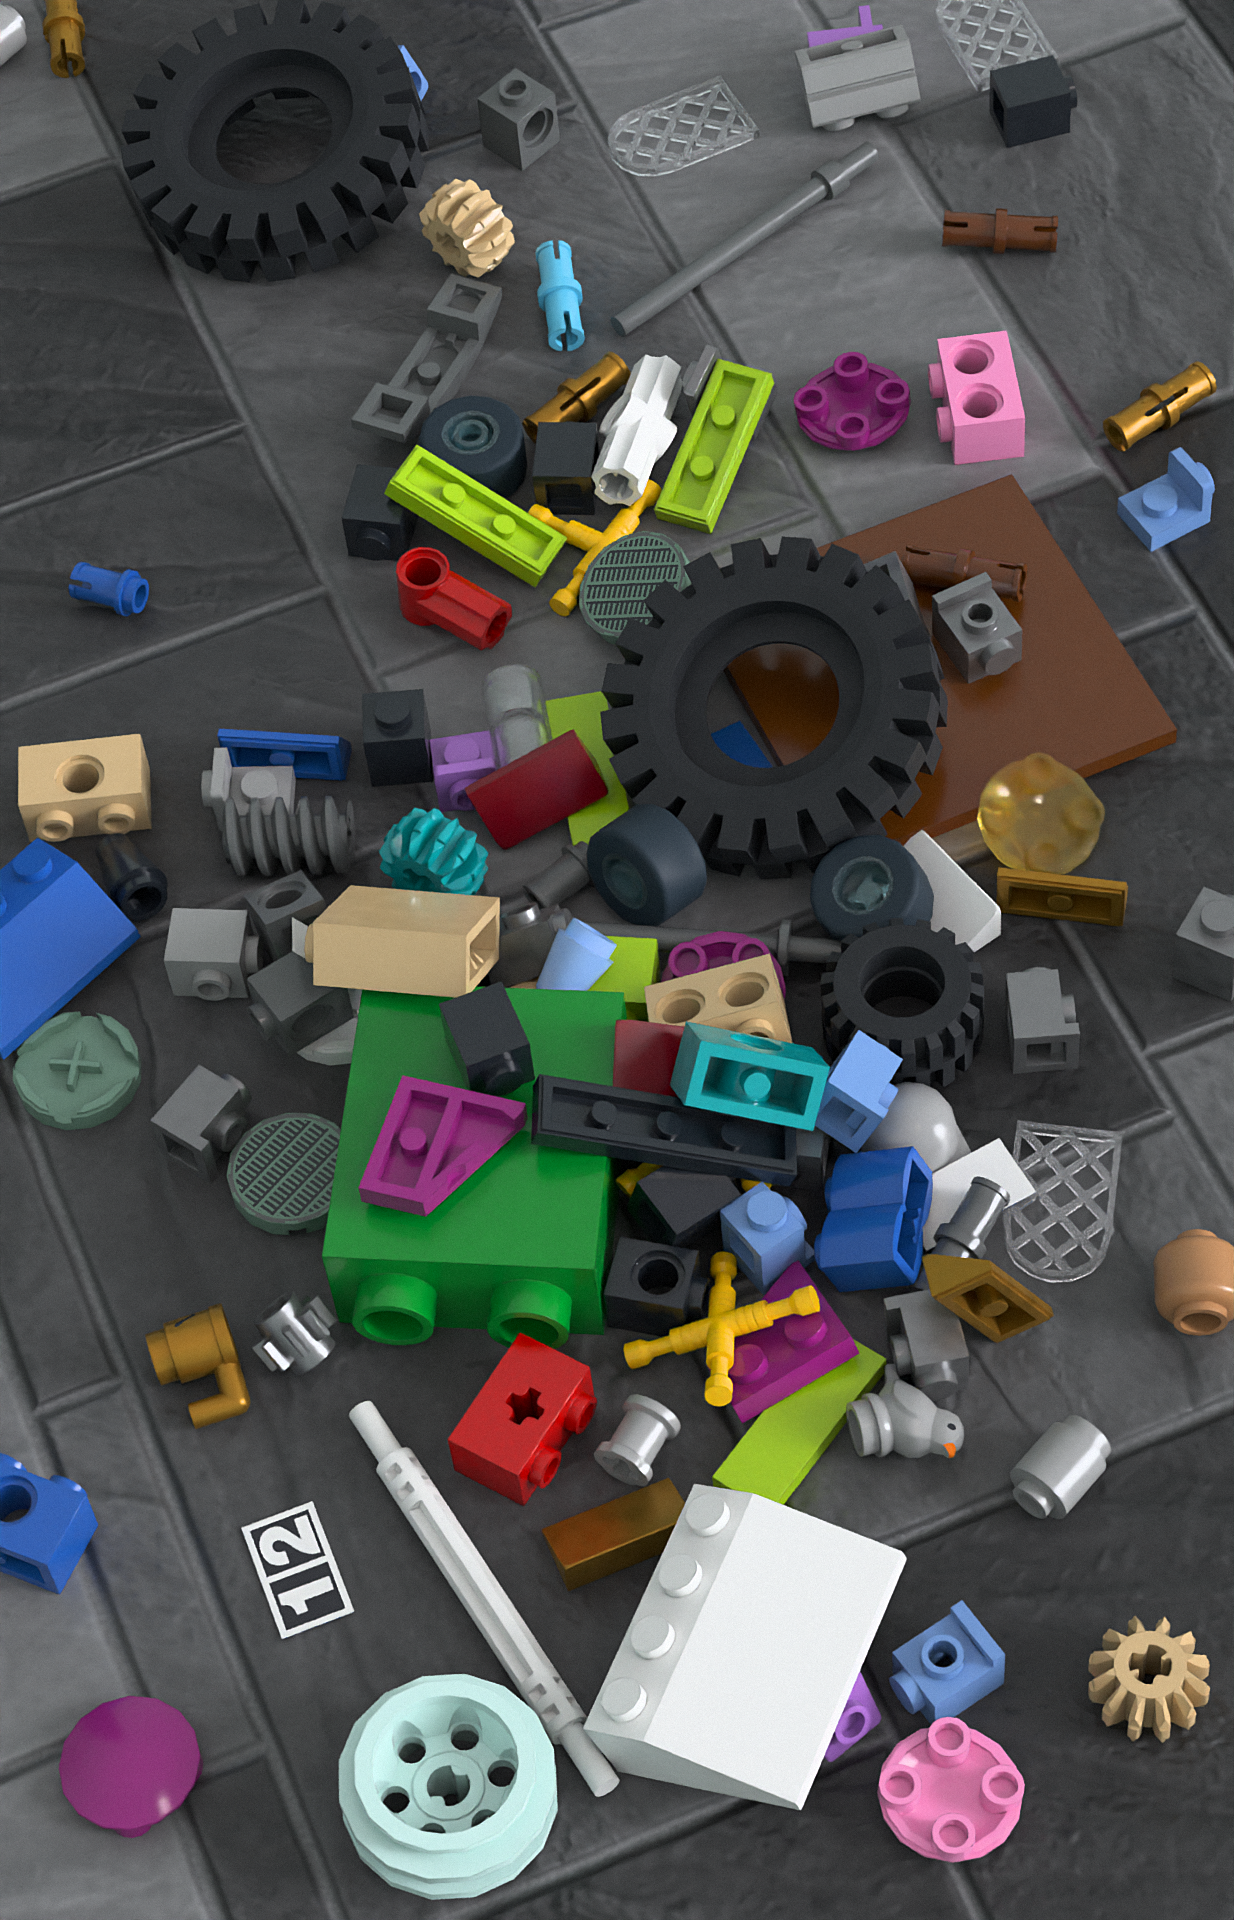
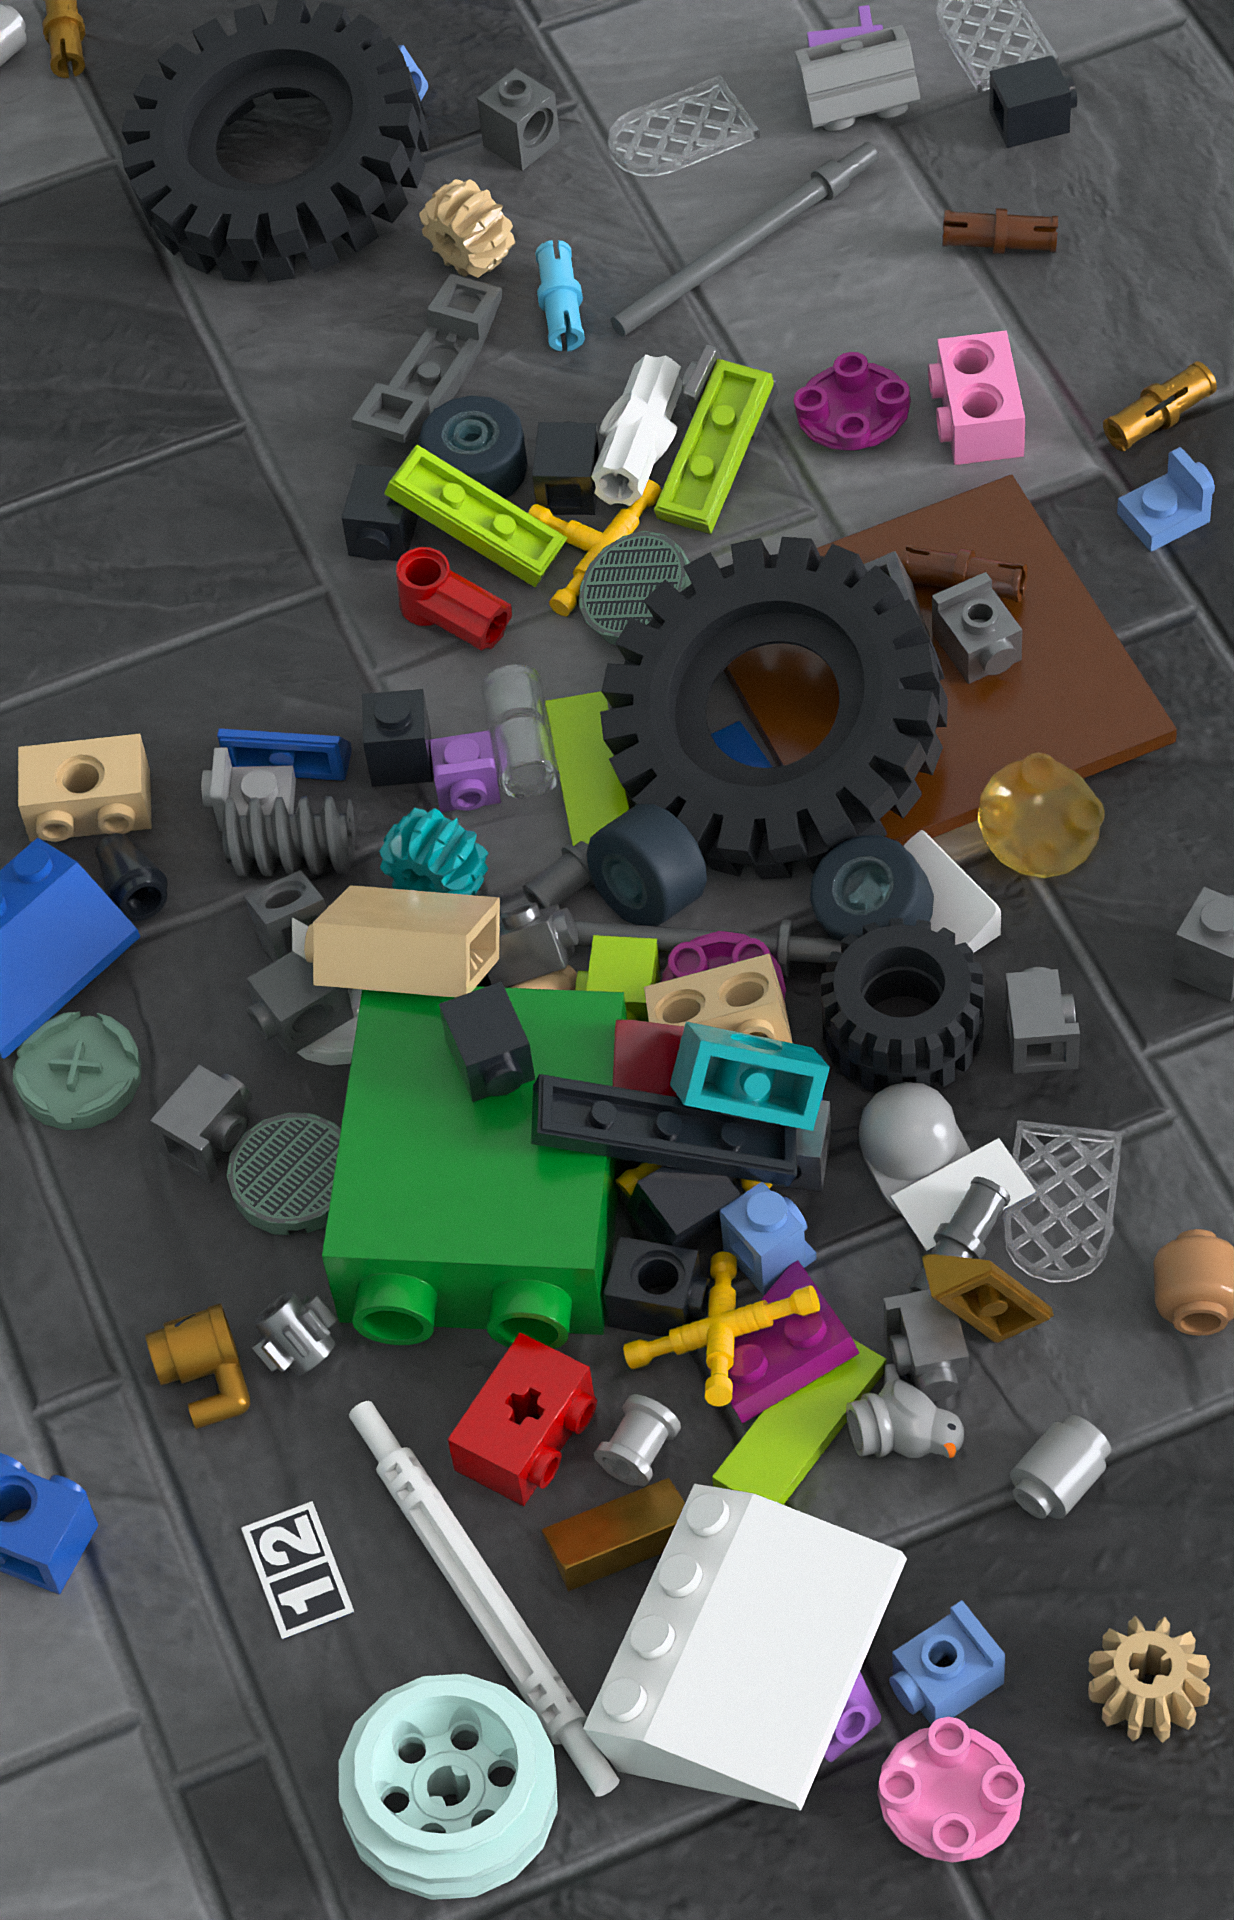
(123, 591): blue pin -> none
(130, 1764): magenta dish -> none
(212, 953): light grey brick -> none
(435, 1143): magenta wing -> none
(538, 789): dark red slope -> none
(576, 958): light blue cone -> none
(581, 395): pearl gold pin -> none
(858, 1091): medium blue brick -> none
(875, 1219): blue brick -> none
(1061, 896): pearl gold slope -> none

